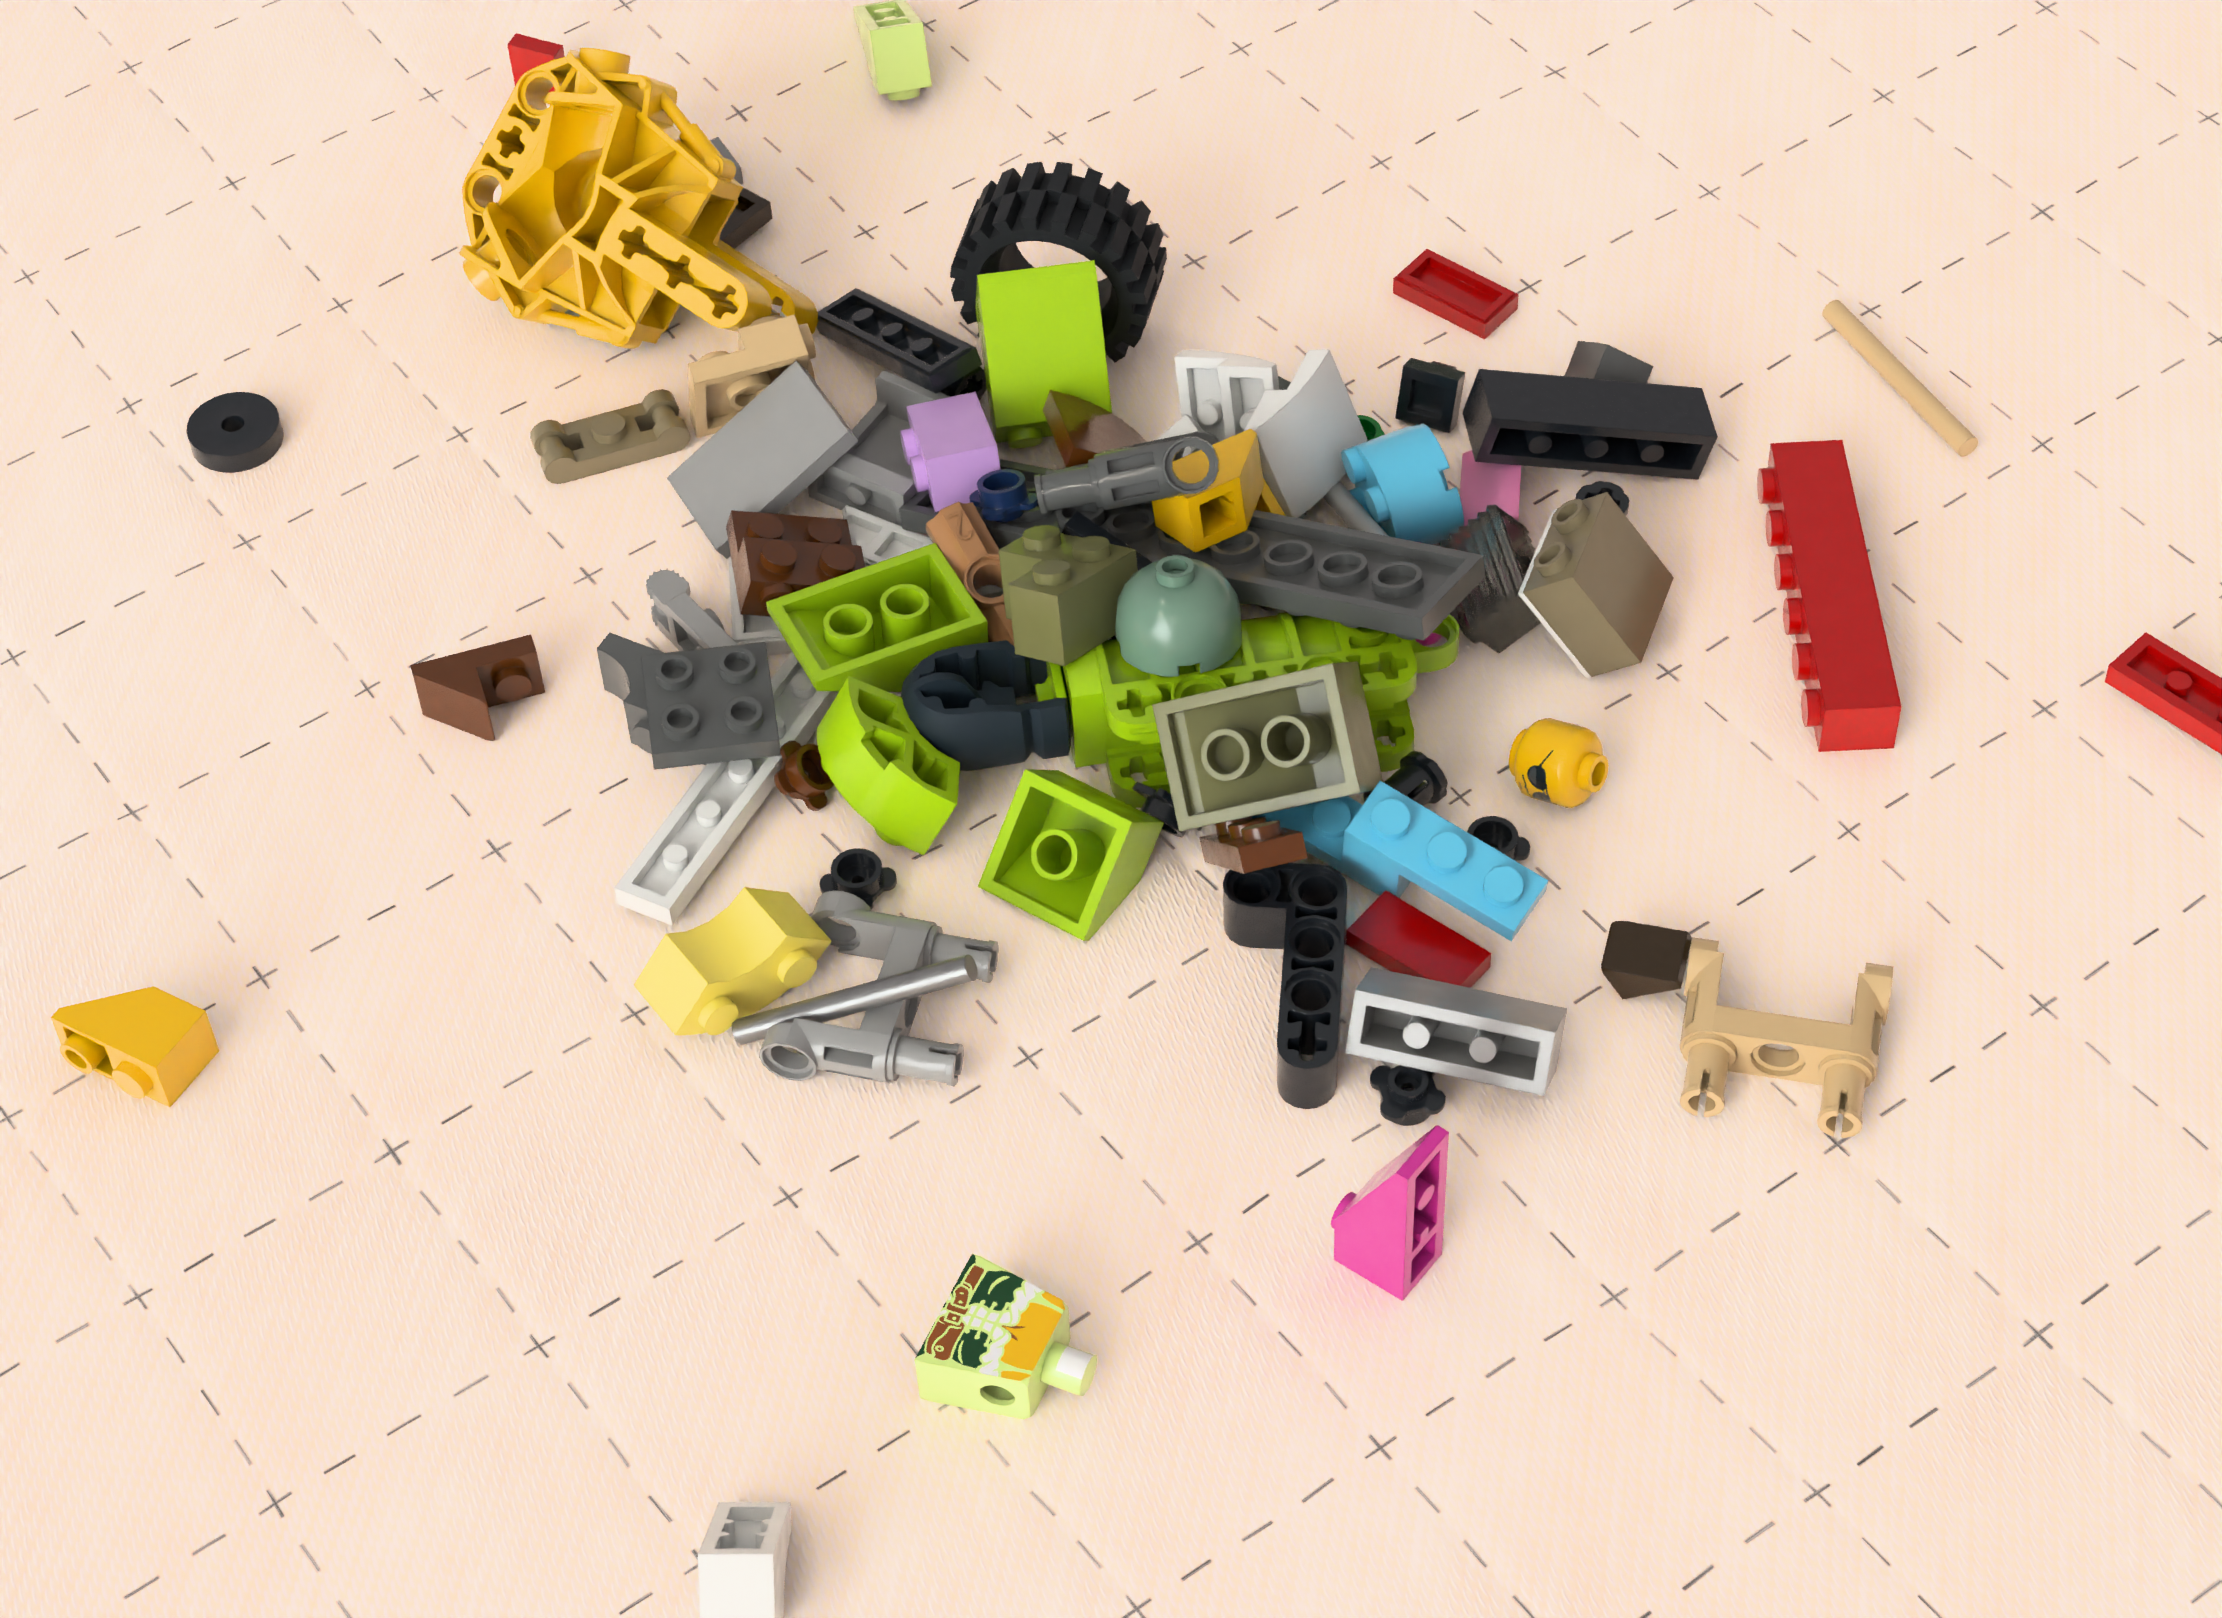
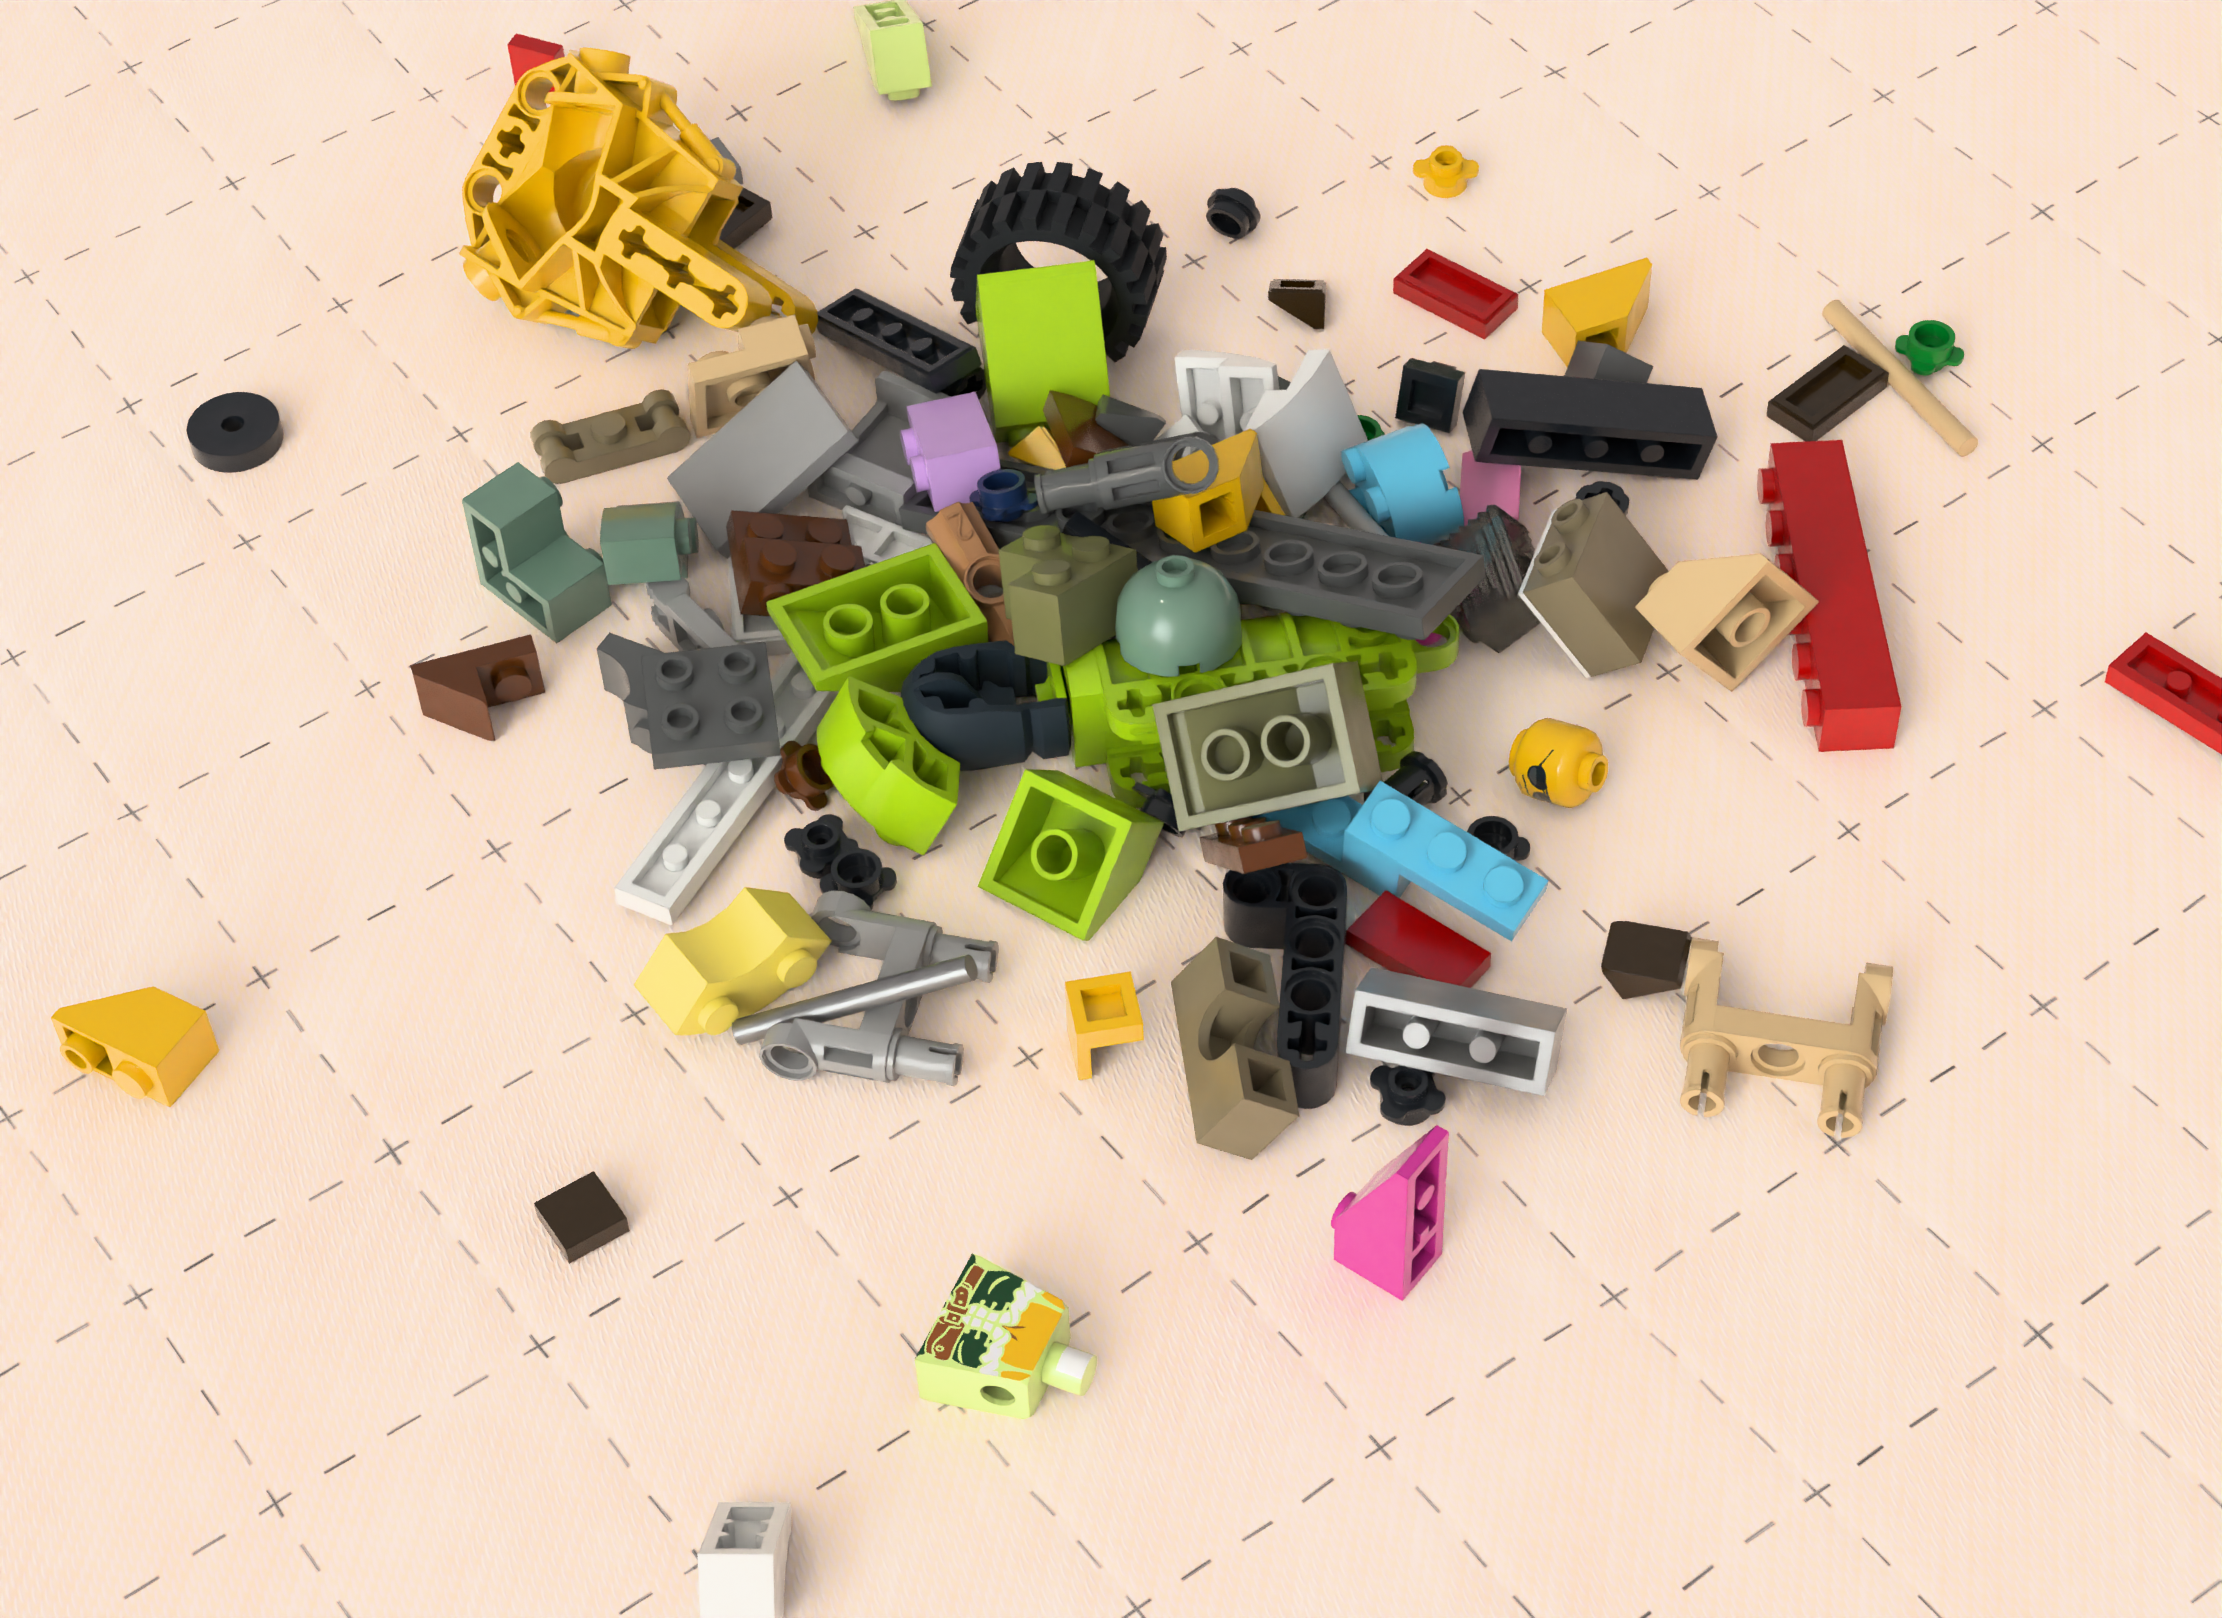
(530, 557): none -> sand green brick
(581, 1217): none -> dark brown tile
(647, 542): none -> sand green brick
(819, 844): none -> black plate
(1038, 450): none -> yellow slope
(1101, 1014): none -> yellow panel
(1127, 421): none -> dark grey slope
(1232, 212): none -> black plate
(1234, 1092): none -> dark tan arch
(1300, 298): none -> dark brown slope
(1445, 172): none -> yellow plate
(1597, 308): none -> yellow slope
(1726, 612): none -> tan slope
(1827, 394): none -> dark brown tile
(1930, 347): none -> green plate

